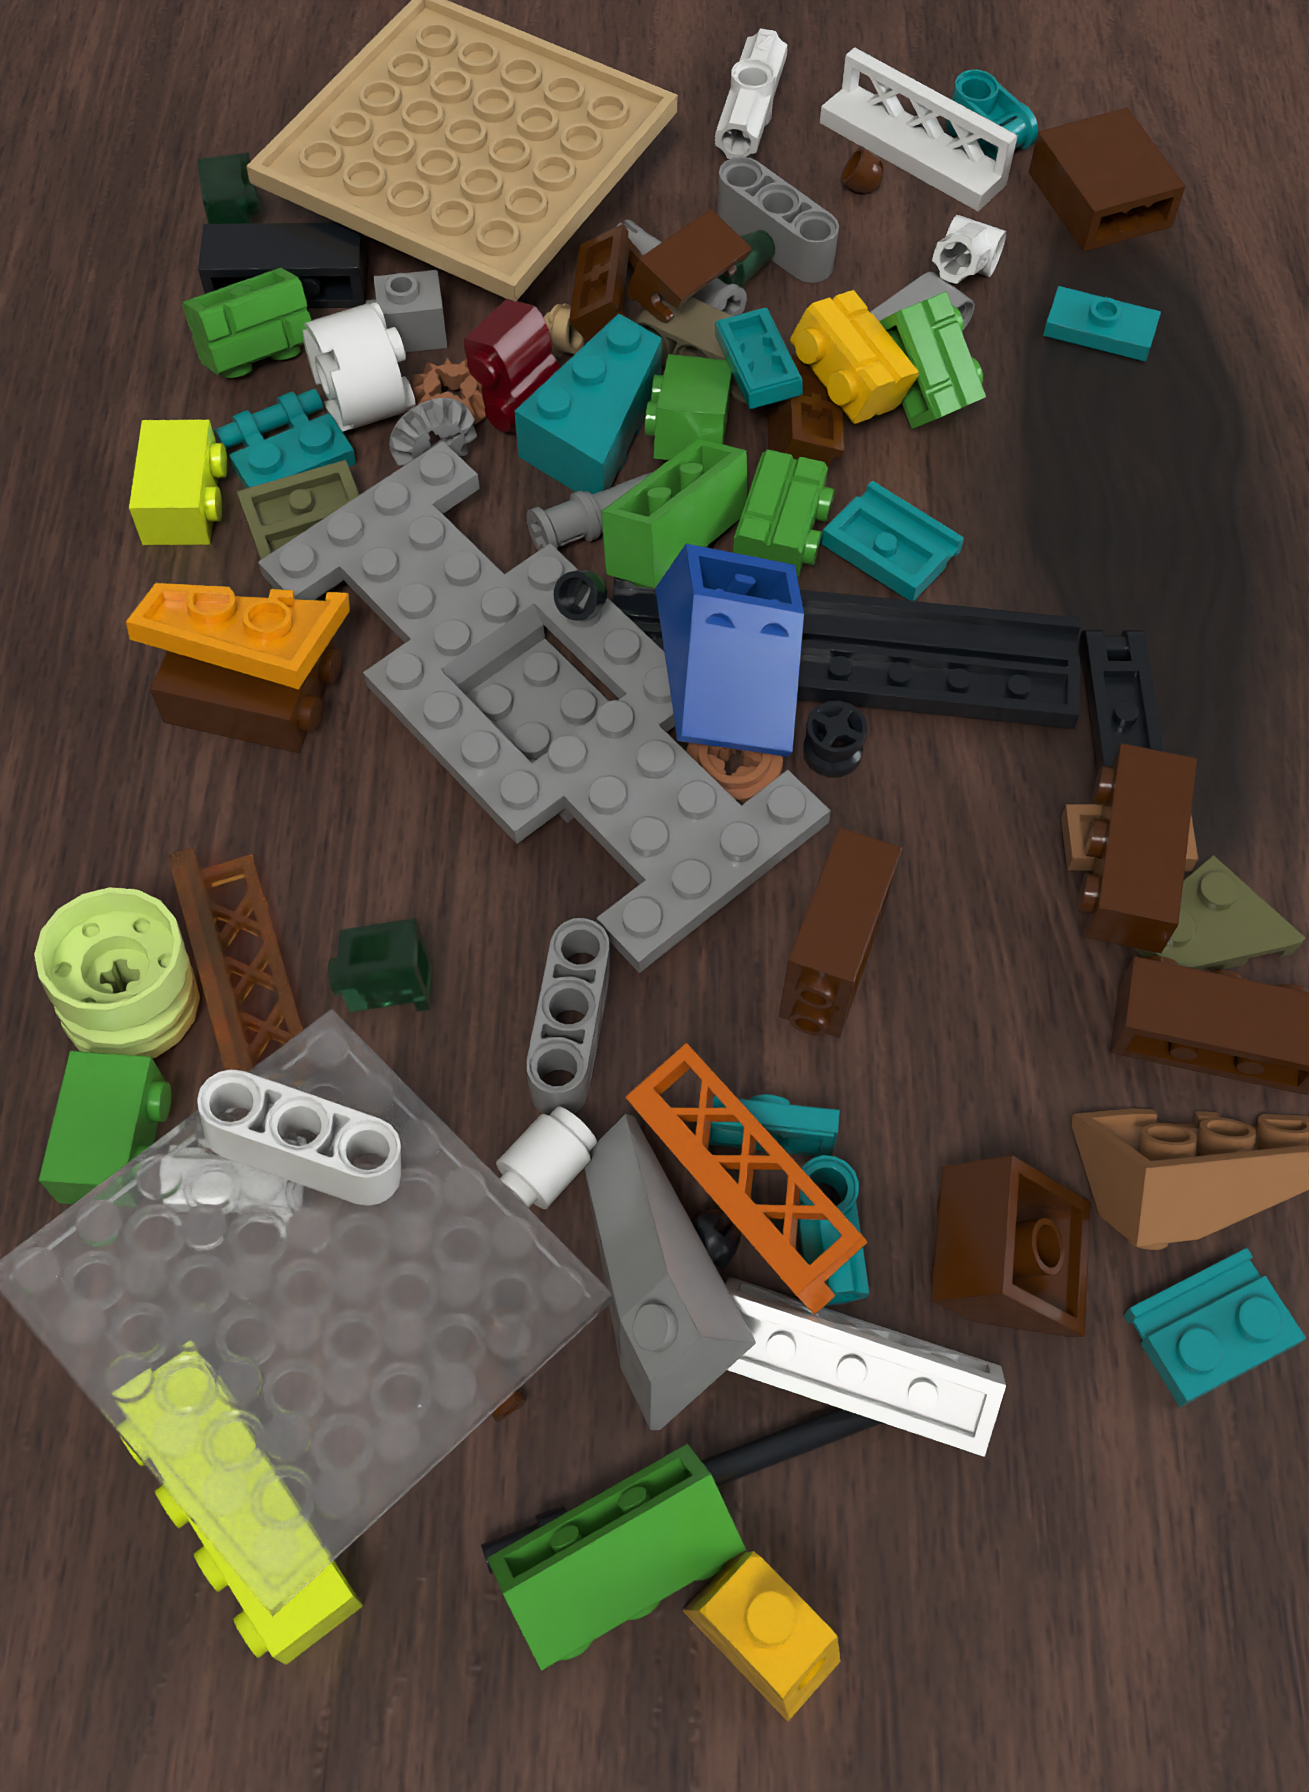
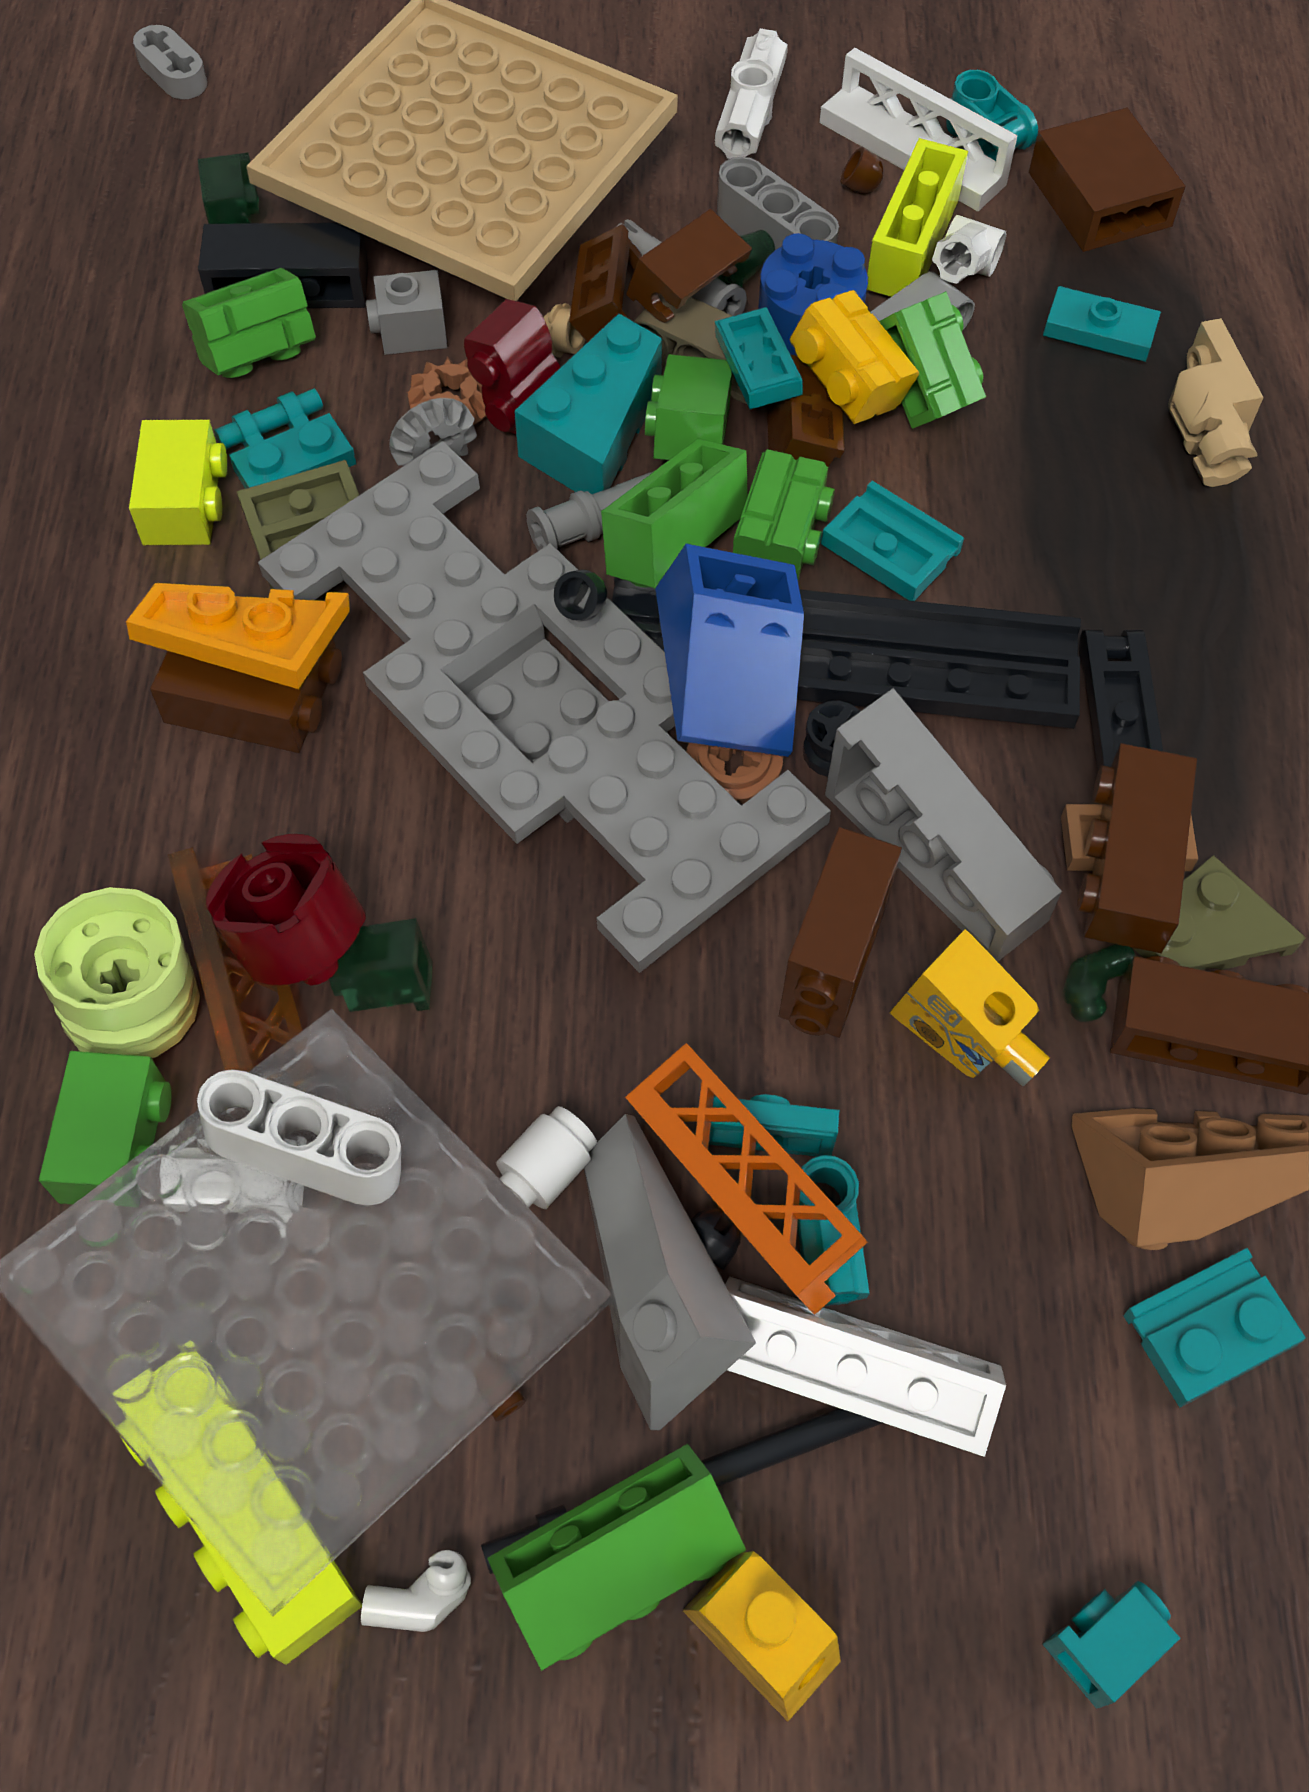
(170, 61): none -> light grey beam
(286, 911): none -> dark red brick
(358, 366): white brick -> none
(425, 1601): none -> white arm
(562, 989): light grey beam -> none
(806, 273): none -> blue brick
(916, 216): none -> neon yellow brick
(954, 845): none -> light grey wedge
(973, 1012): none -> yellow torso
(1011, 1248): reddish brown slope -> none
(1089, 977): none -> clear green arm
(1115, 1642): none -> teal brick
(1216, 406): none -> tan plate

